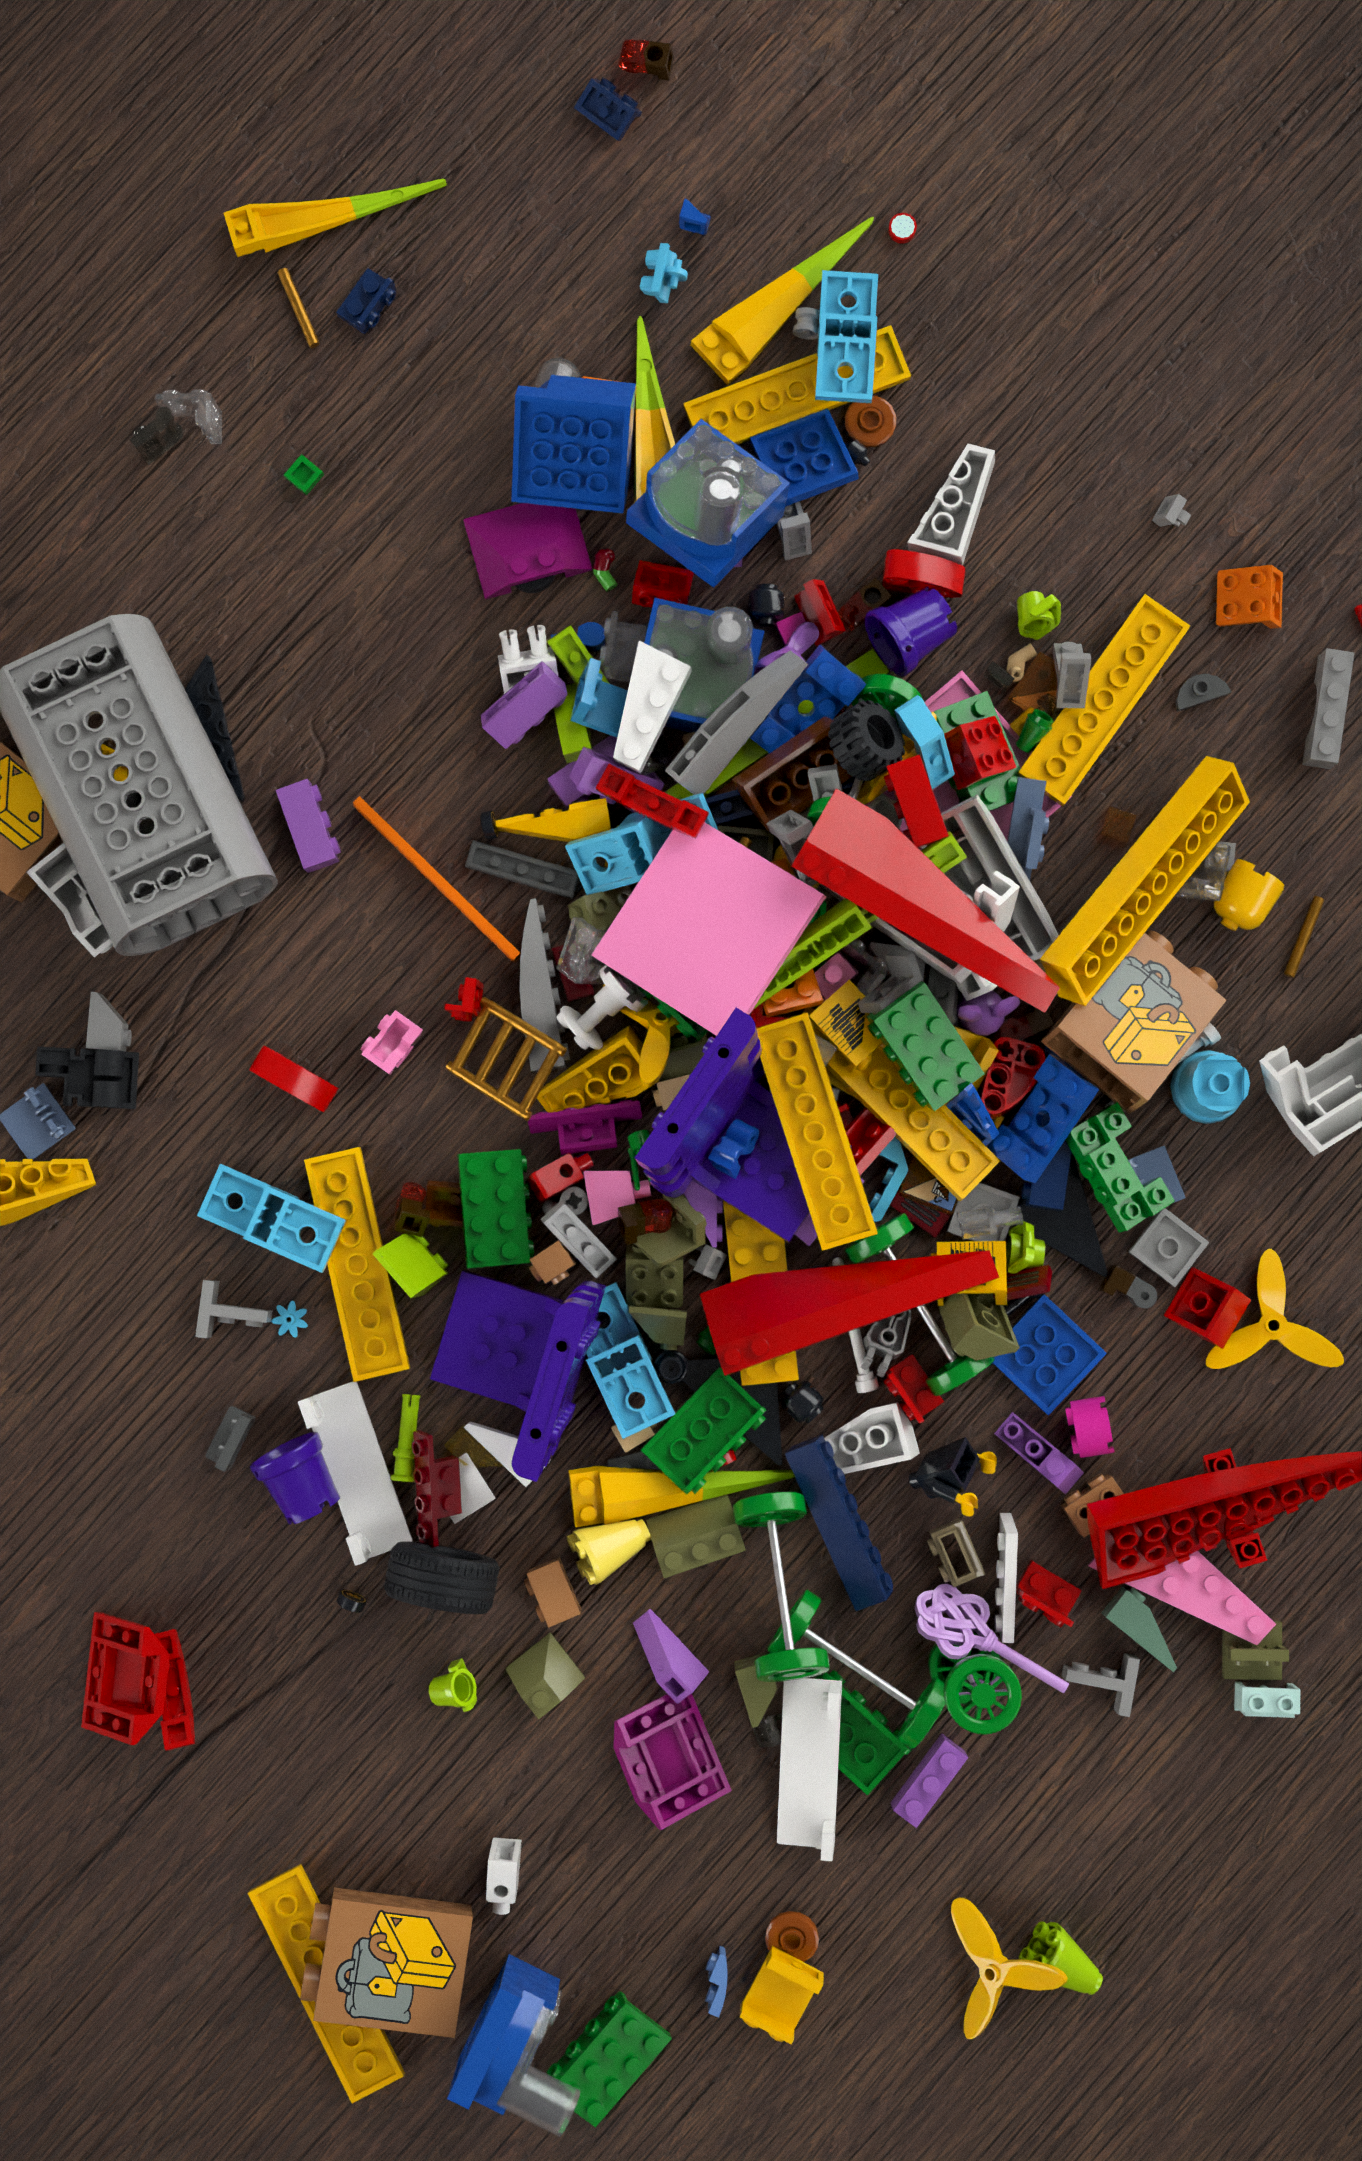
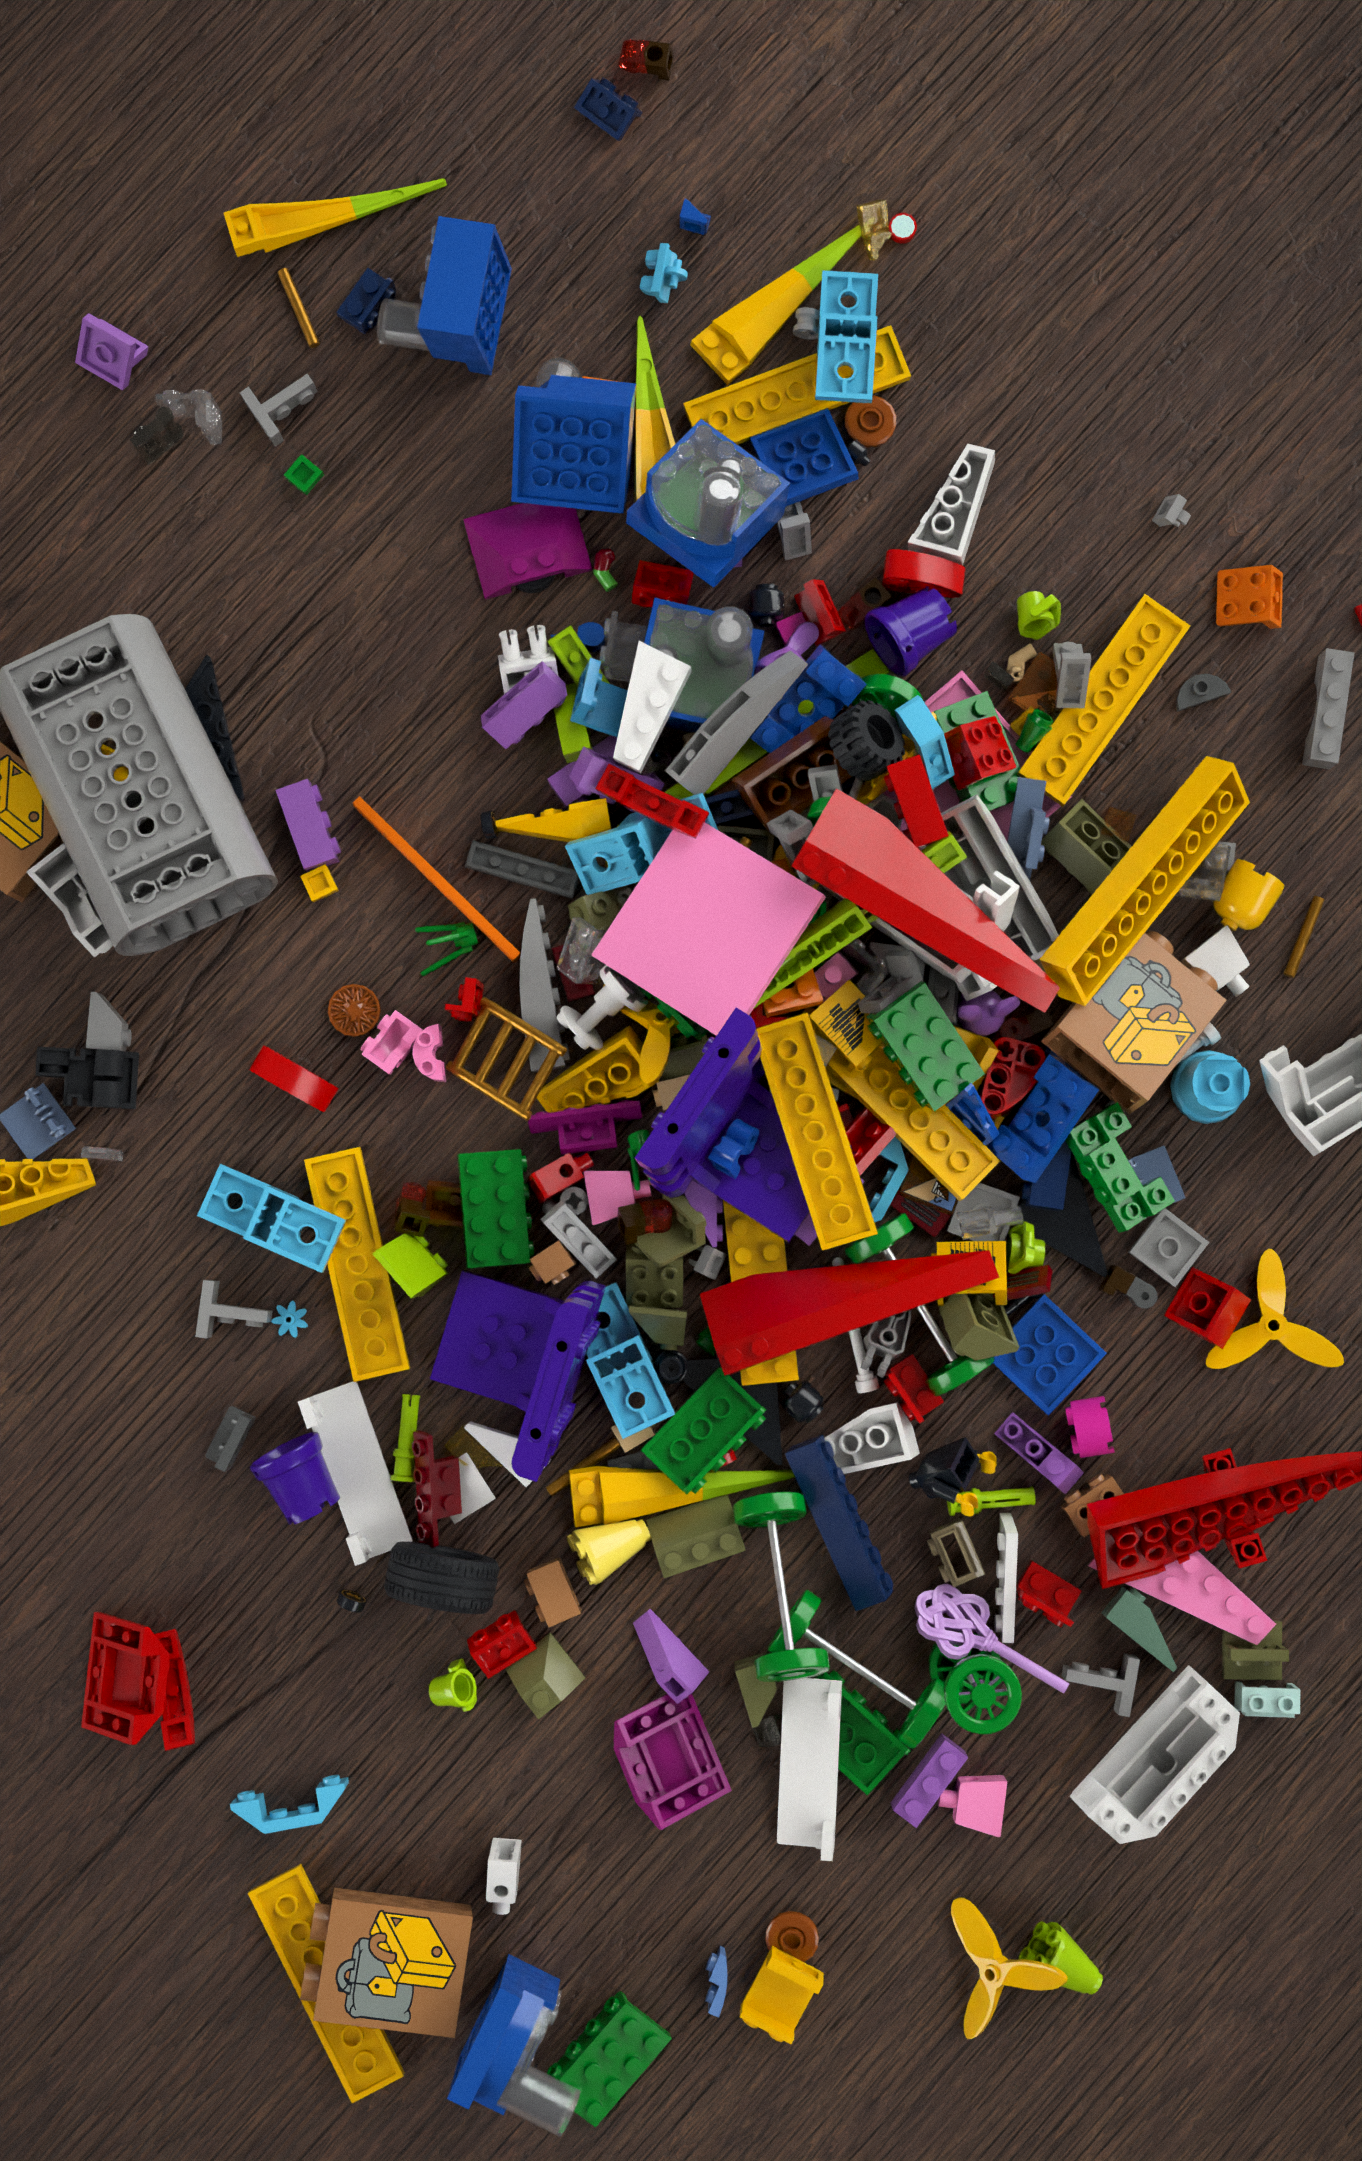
(102, 1153): none -> clear tile
(108, 351): none -> medium lavender bracket
(253, 1808): none -> medium azure slope
(279, 406): none -> light grey bracket
(319, 883): none -> yellow plate
(354, 1010): none -> dark orange wheel
(425, 1053): none -> bright pink cylinder
(459, 299): none -> blue piece
(463, 936): none -> green plant
(500, 1644): none -> red bracket
(589, 1461): none -> pearl gold bar
(874, 226): none -> clear yellow slope
(977, 1802): none -> bright pink torso
(997, 1499): none -> lime pin
(1082, 847): none -> olive slope
(1160, 1760): none -> white wedge
(1221, 959): none -> white torso

